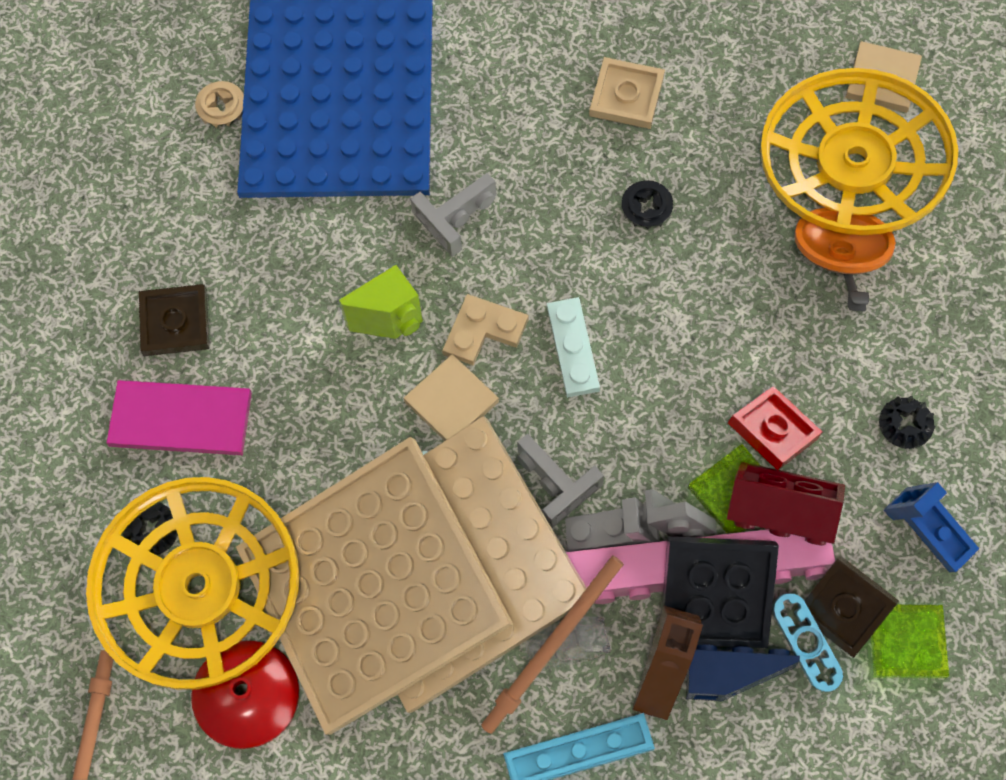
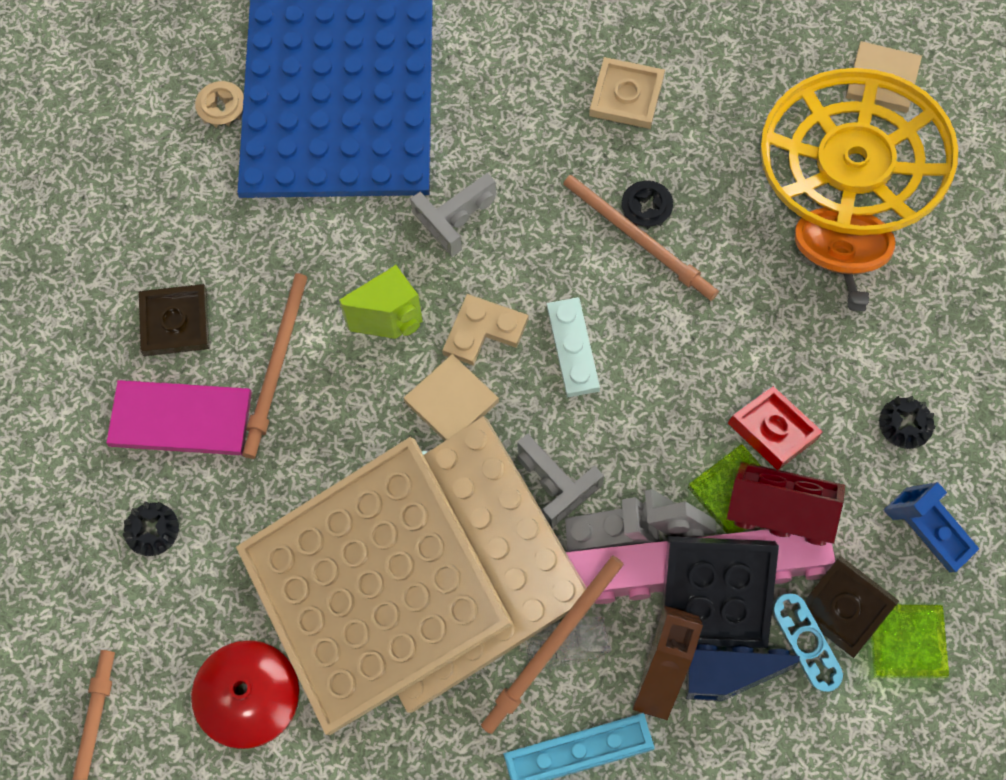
(176, 572): yellow dish -> none
(258, 422): none -> nougat bar
(687, 273): none -> nougat bar

